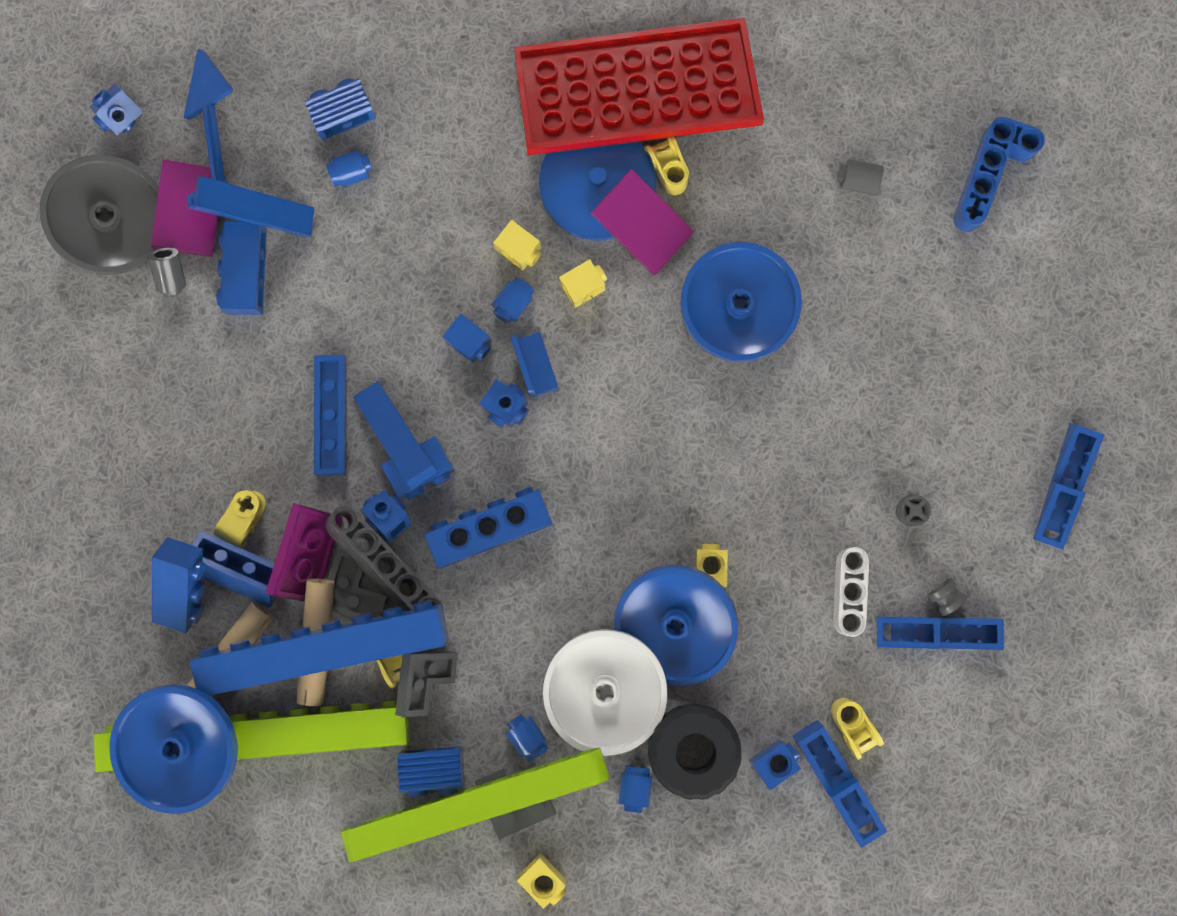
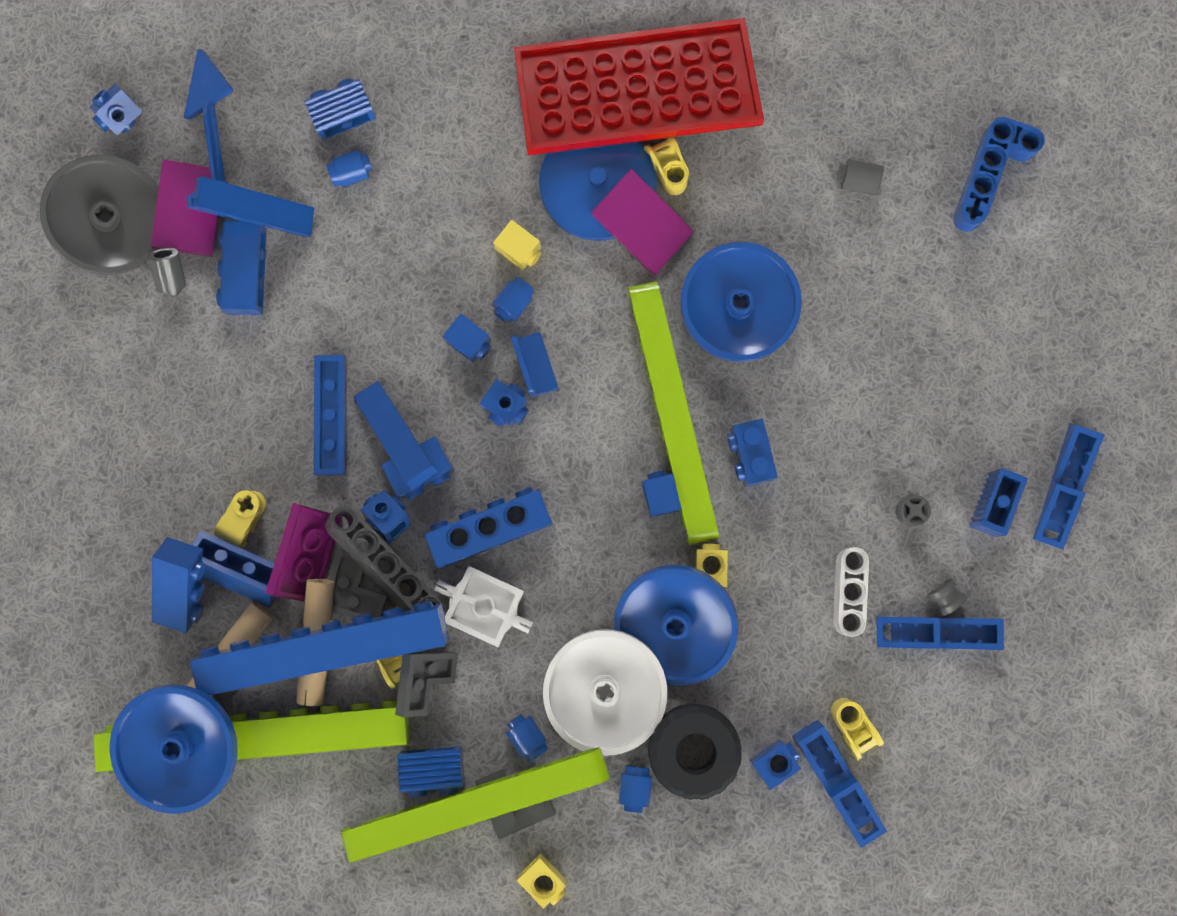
(483, 606): none -> white plate
(583, 282): light yellow brick -> none
(661, 494): none -> blue brick
(673, 413): none -> lime beam
(752, 452): none -> blue brick
(998, 502): none -> blue brick

